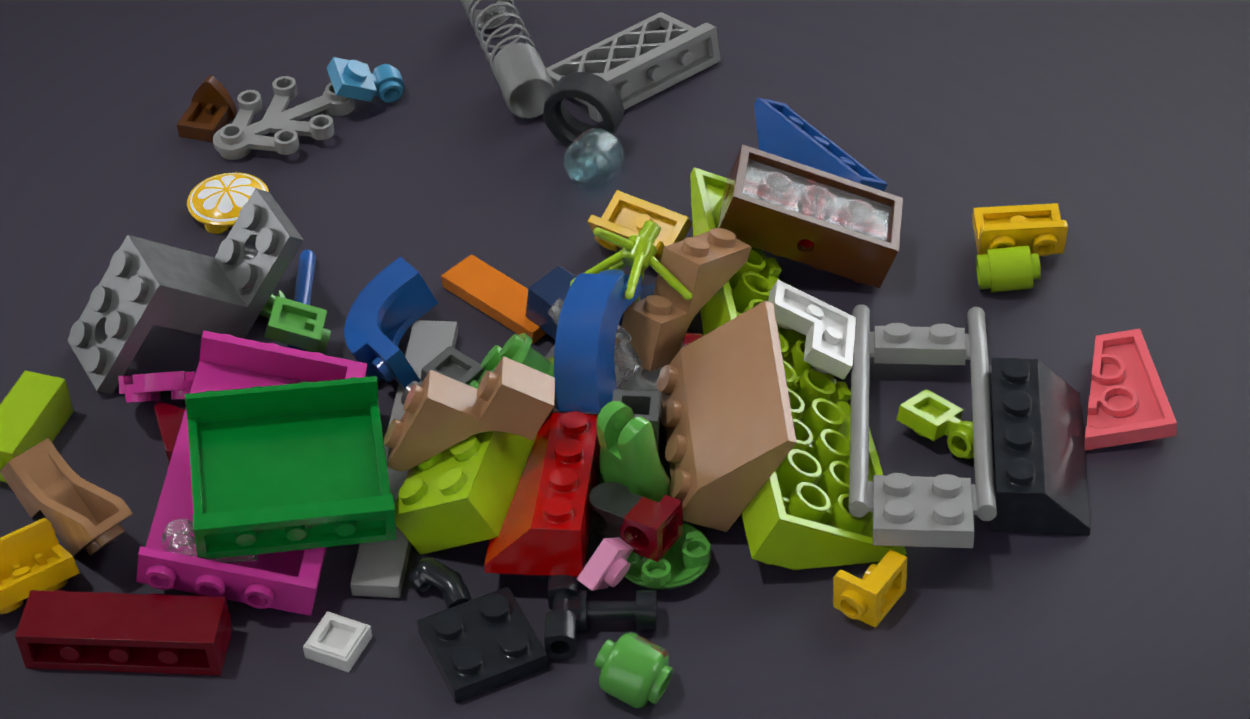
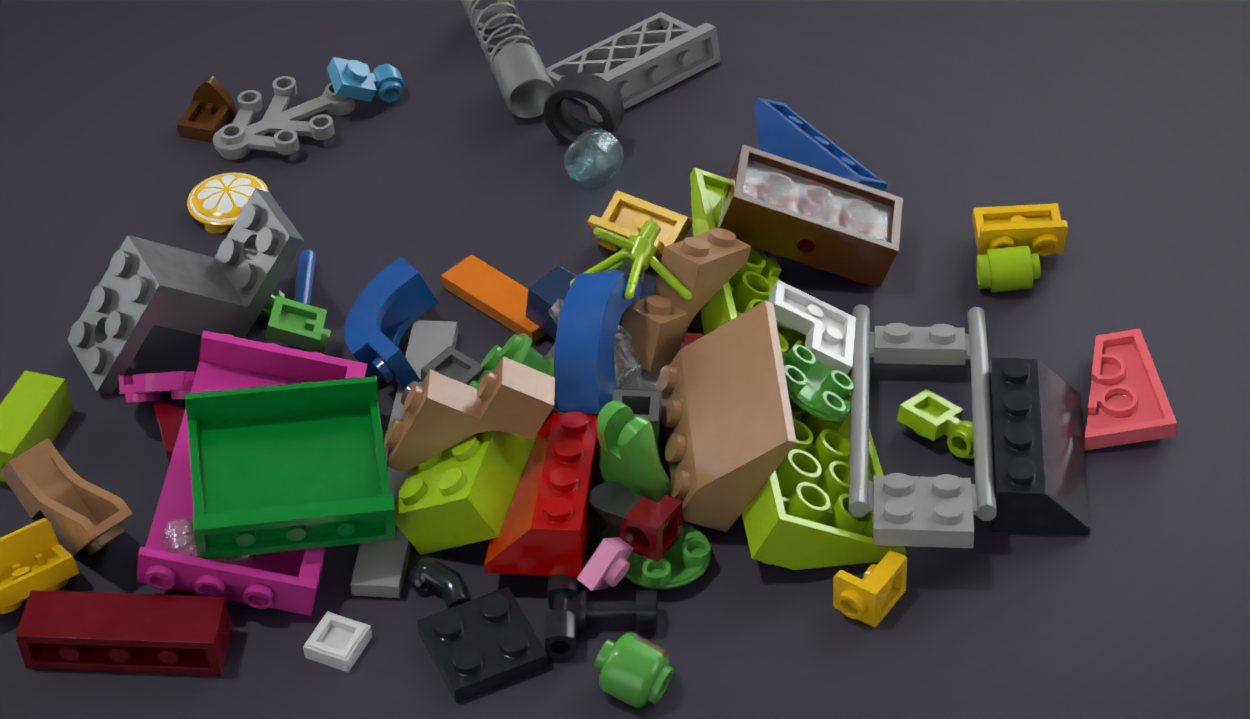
(815, 386): none -> bright green dish

